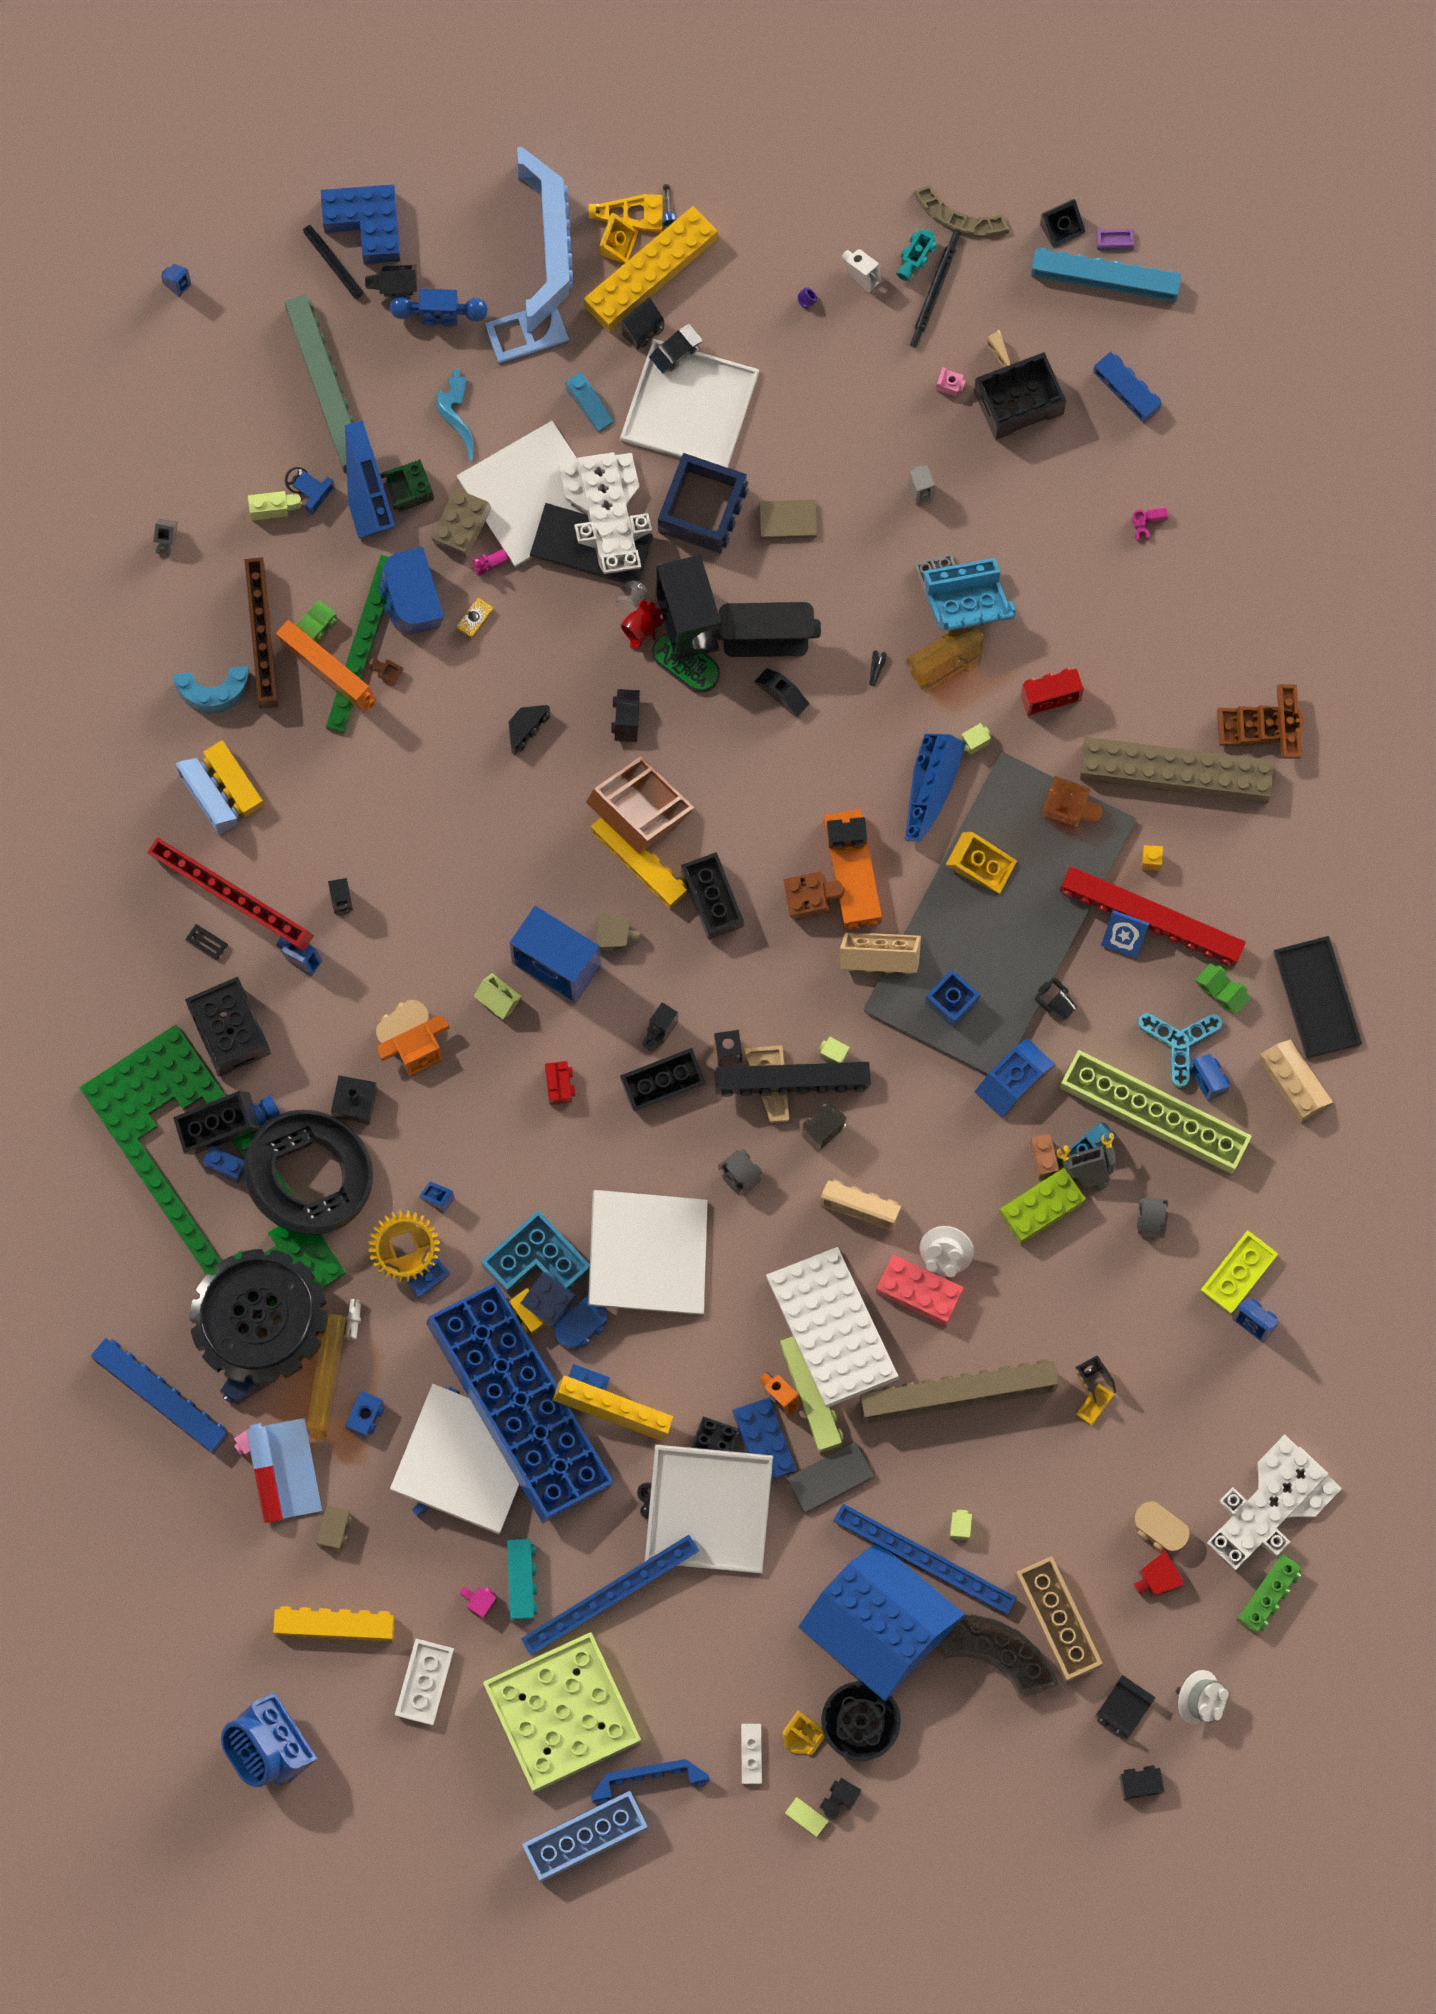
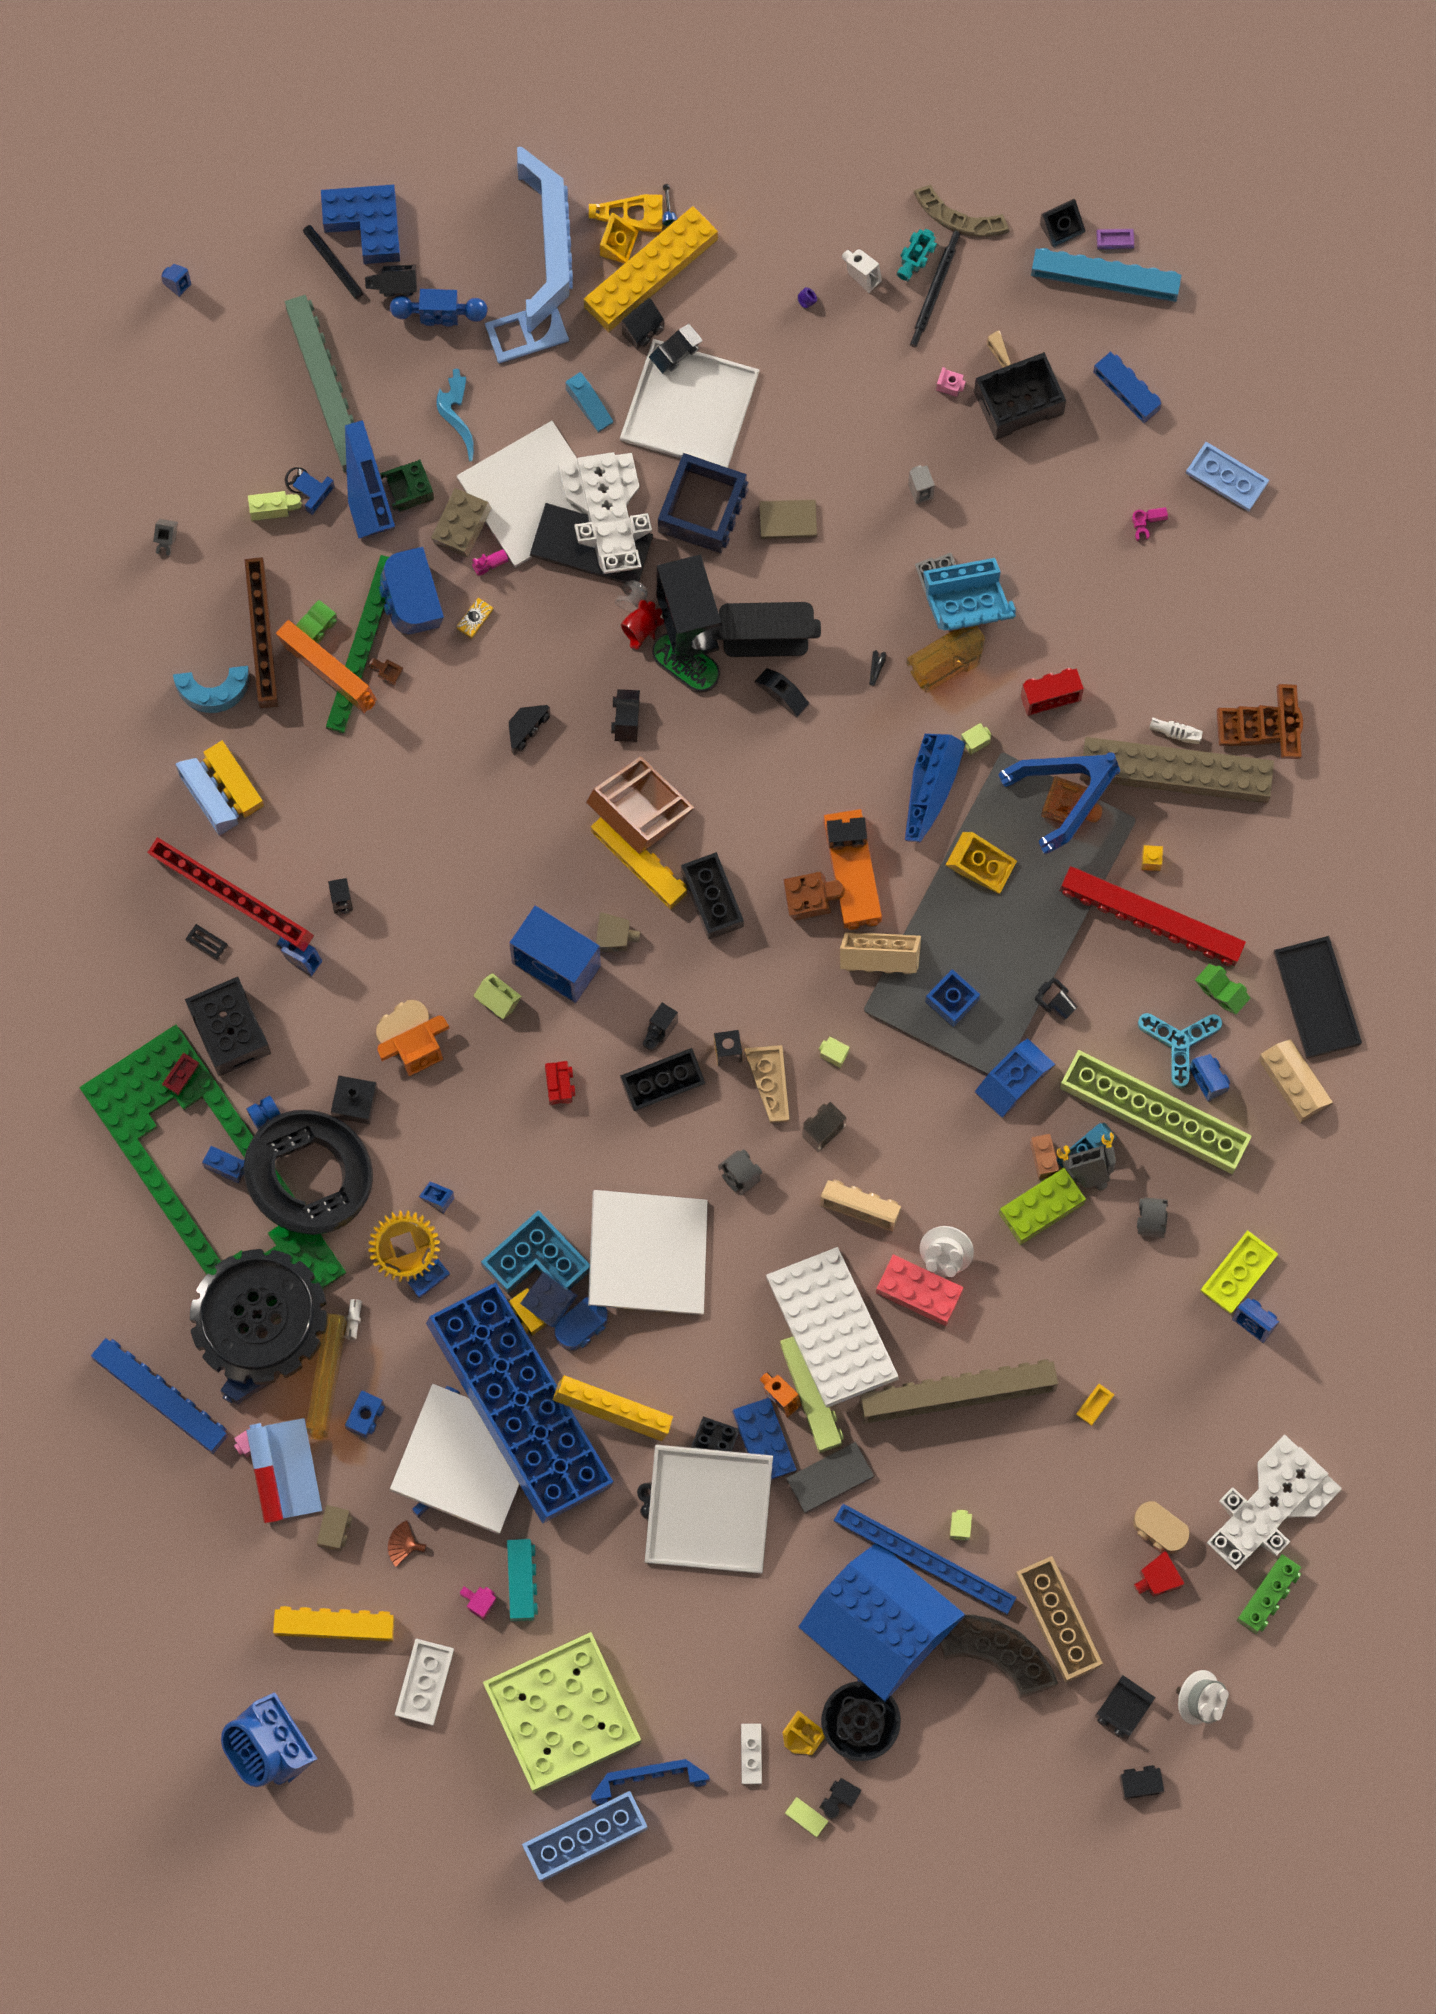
(181, 1074): none -> dark red plate
(216, 1122): black brick -> none
(402, 1543): none -> copper hand
(589, 1377): blue brick -> none
(609, 1594): blue plate -> none
(792, 1078): black brick -> none
(1097, 1365): black piece -> none
(1098, 767): none -> blue piece
(1125, 934): blue tile -> none
(1177, 731): none -> white hinge
(1227, 476): none -> light blue plate

